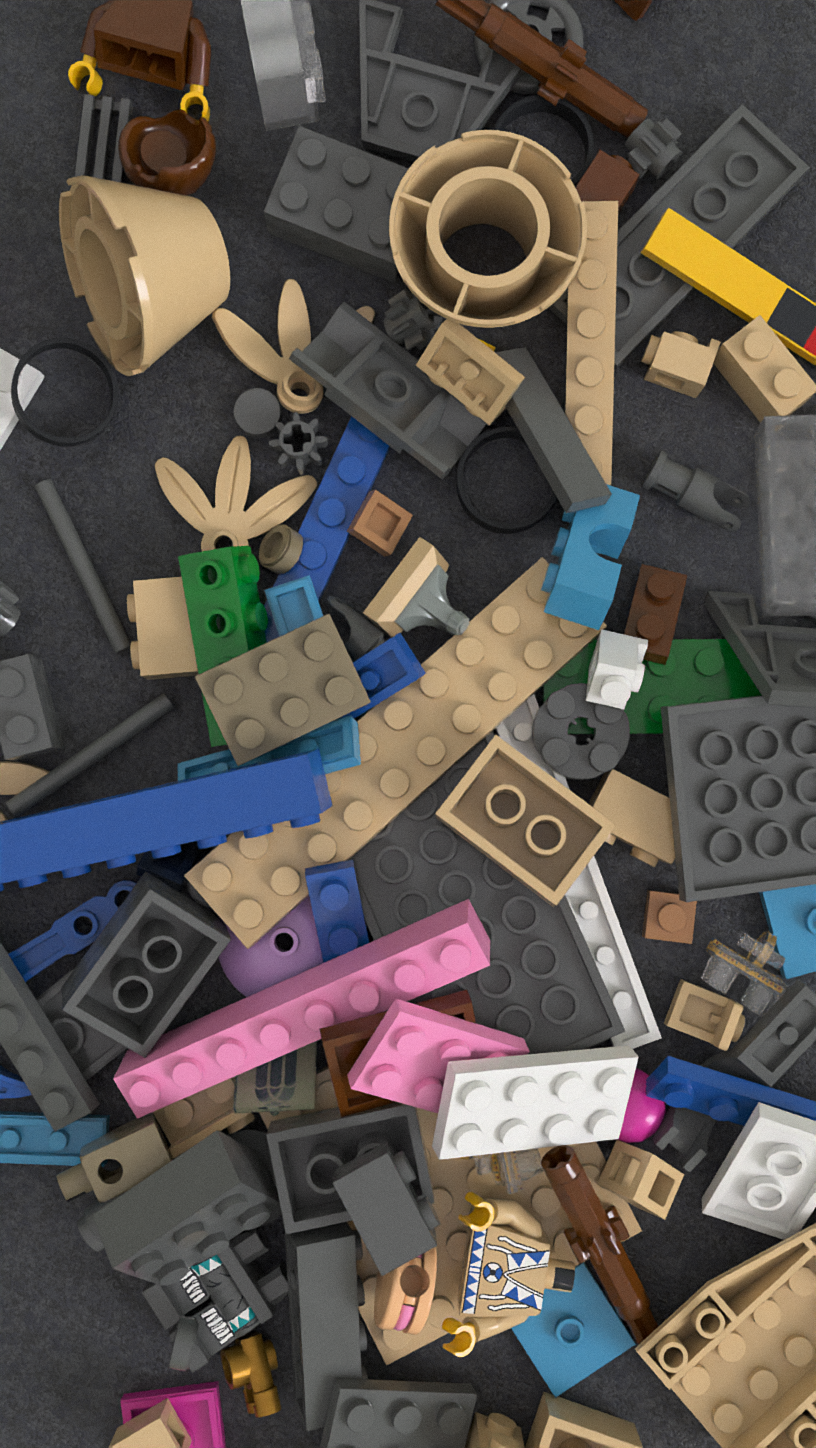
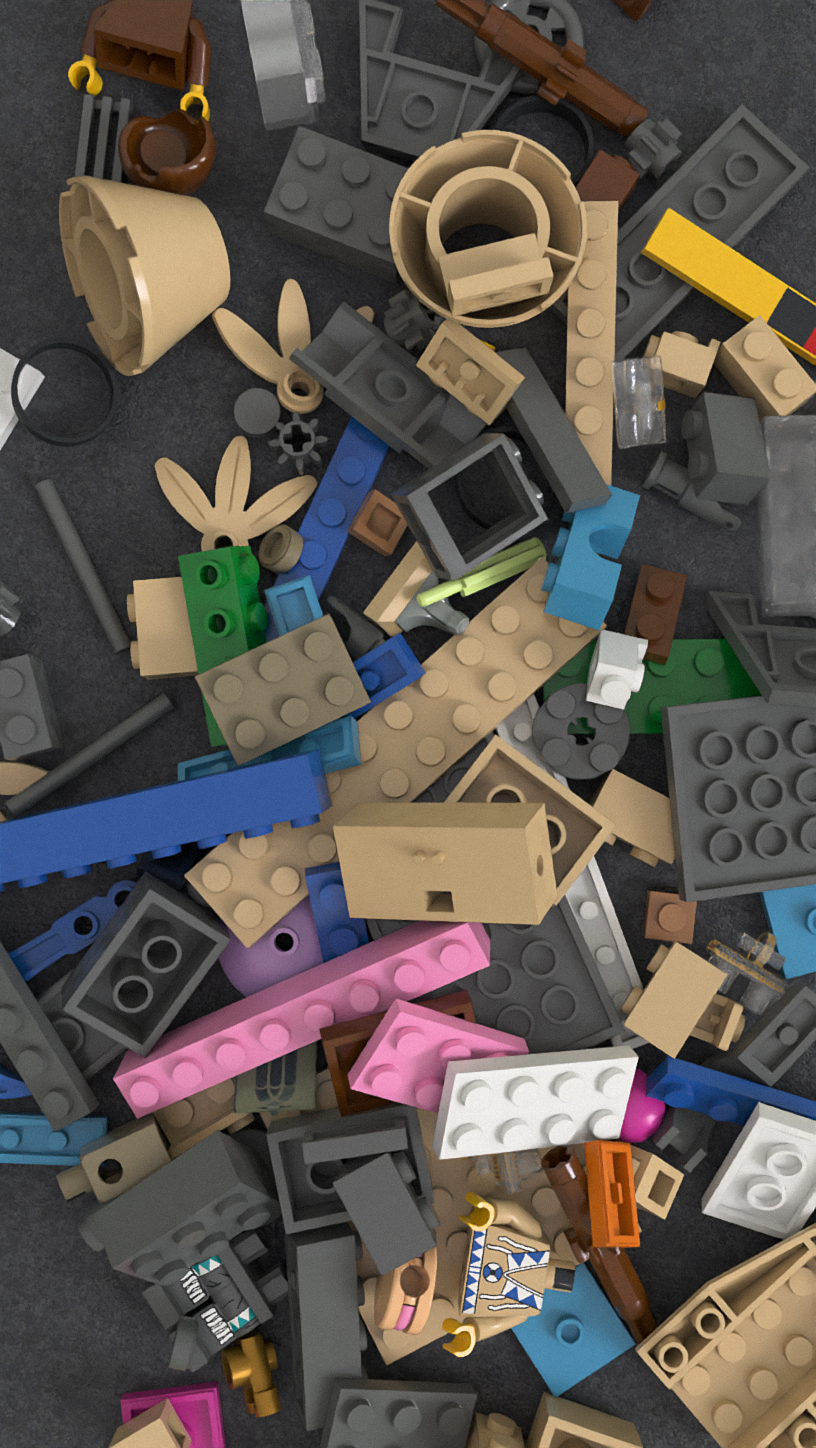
(354, 1140): none -> dark grey tile
(431, 533): none -> dark grey window
(447, 862): none -> tan brick
(491, 571): none -> yellowish green axle
(495, 274): none -> tan panel
(611, 1194): none -> orange tile
(639, 401): none -> clear hips
(672, 998): none -> tan brick
(725, 448): none -> dark grey brick

